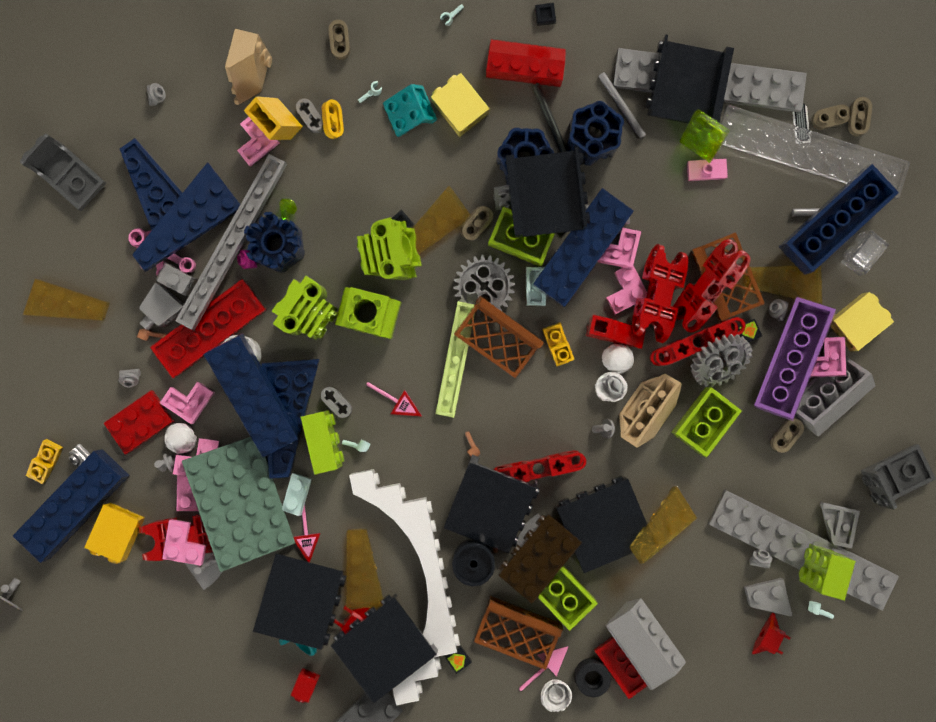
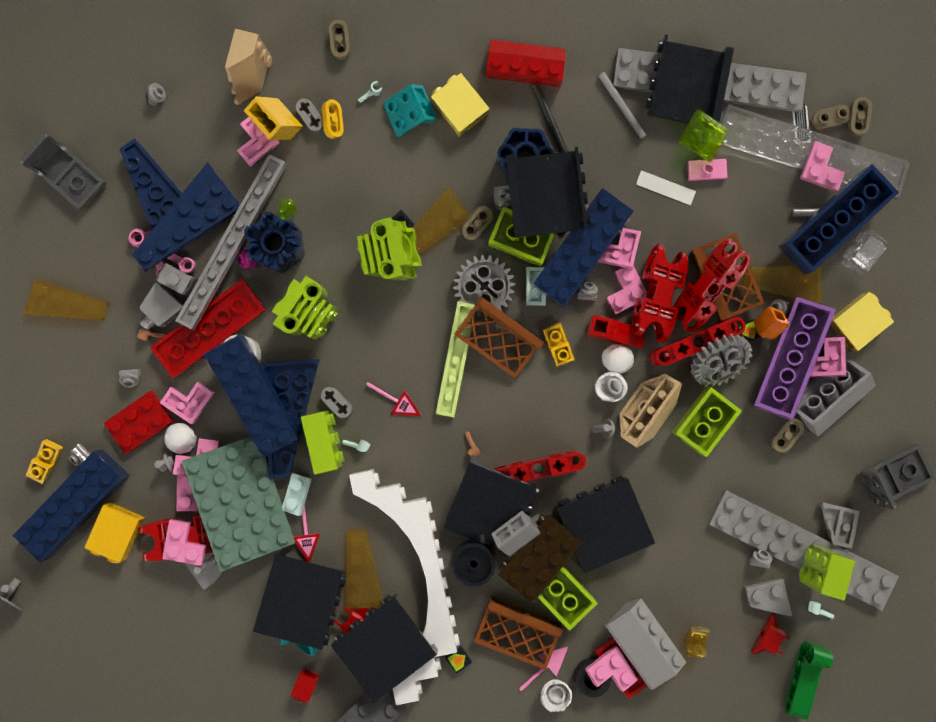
(384, 321): lime piece -> none
(451, 15): light aqua hand -> none
(515, 533): none -> light grey hinge
(545, 14): black tile -> none
(587, 291): none -> light grey plate
(601, 117): dark blue piece -> none
(611, 665): none -> bright pink plate
(664, 525): clear yellow wing -> none
(665, 187): none -> white sticker
(696, 641): none -> clear yellow bracket
(771, 323): none -> orange brick
(806, 678): none -> green beam
(816, 168): none -> bright pink plate

